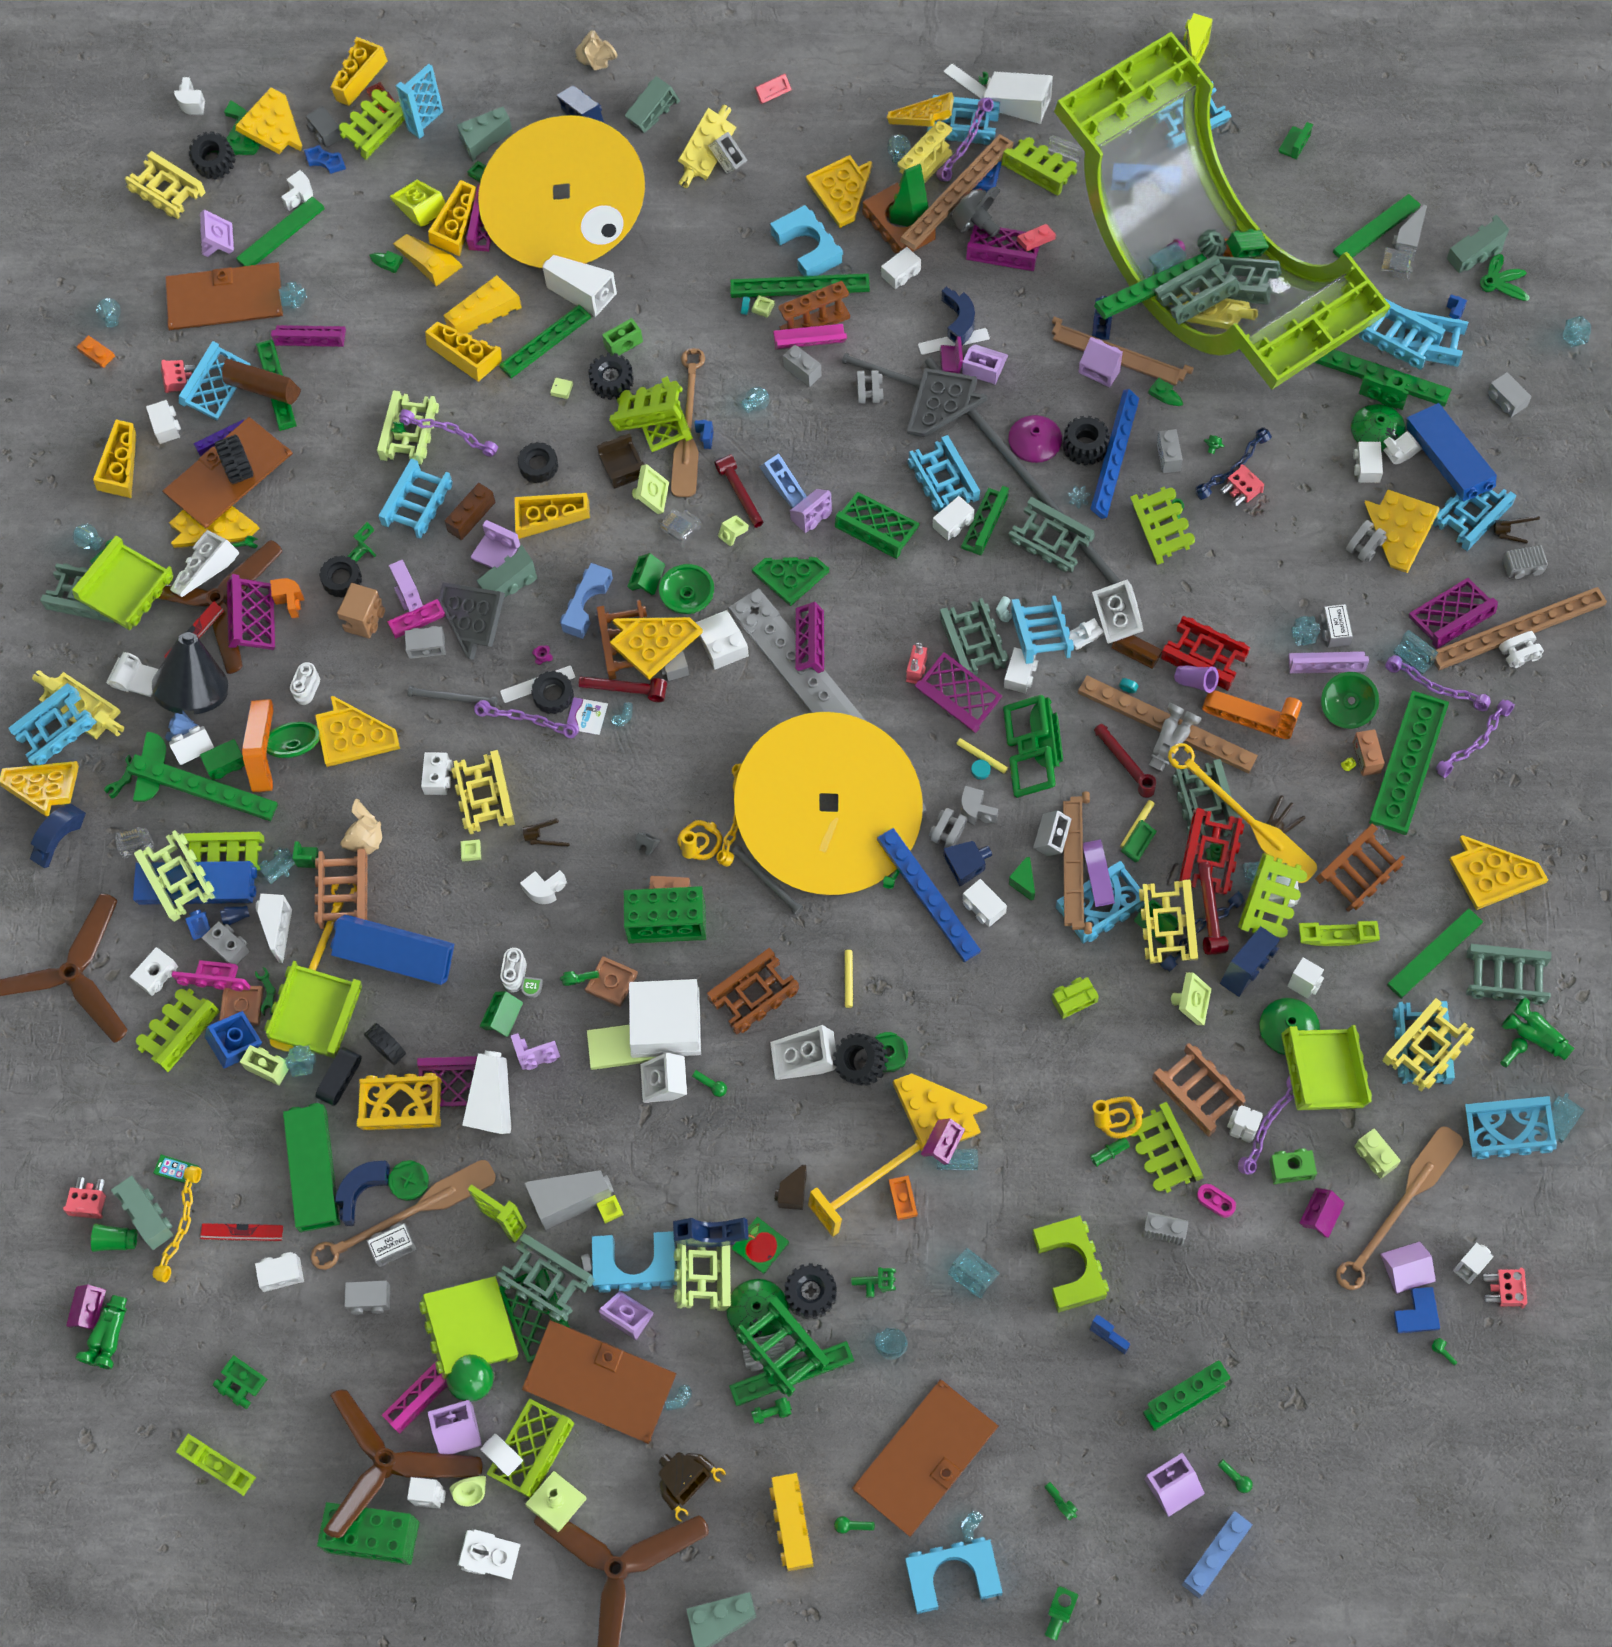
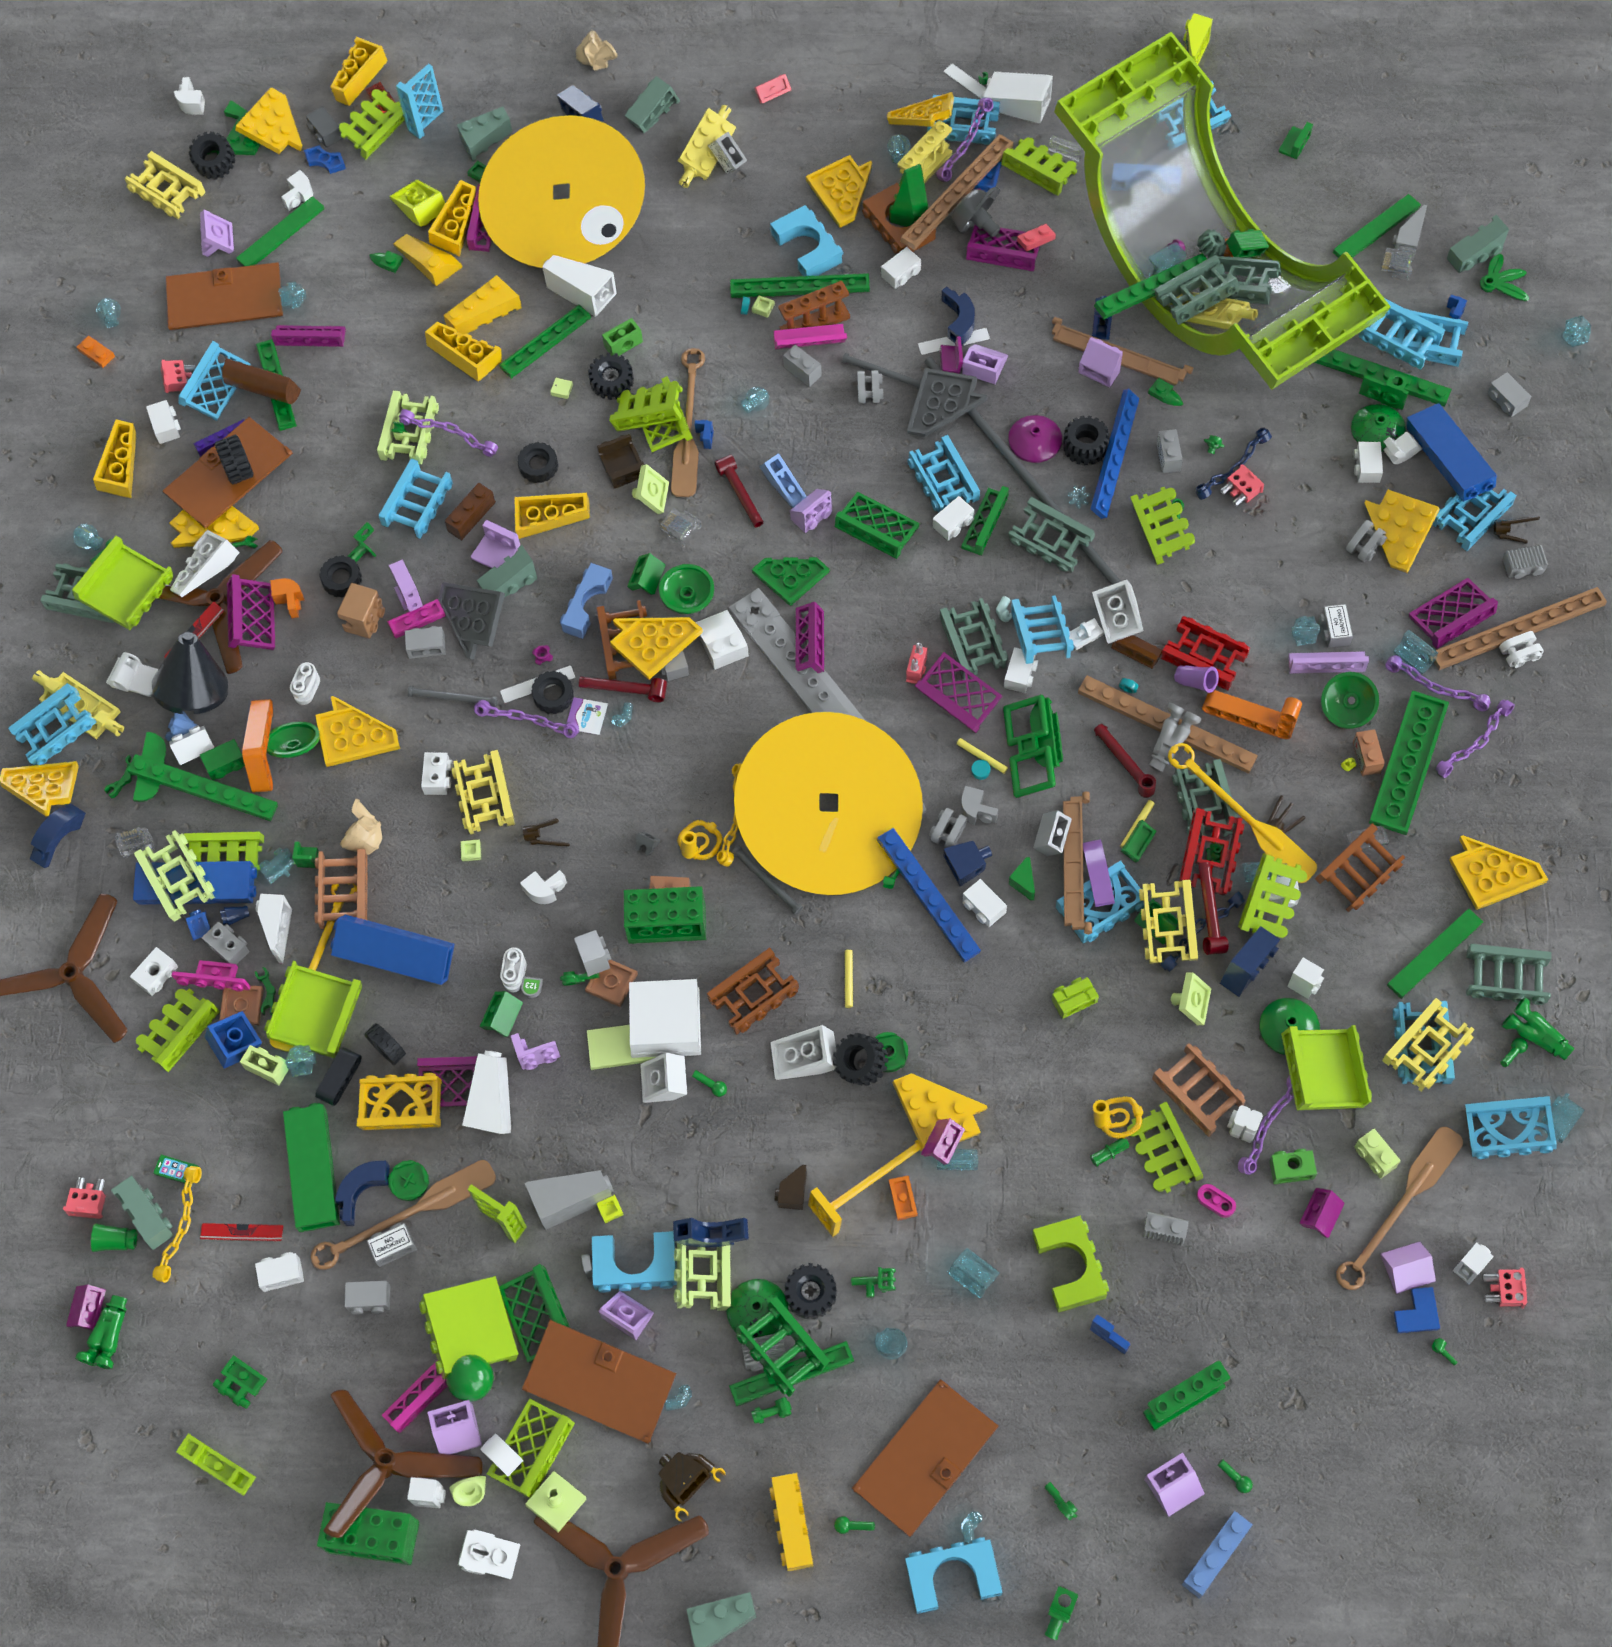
(554, 1264): sand green fence -> none
(592, 952): none -> light grey brick
(731, 529): yellowish green bracket -> none
(762, 1247): tile -> none
(1339, 935): lime slope -> none

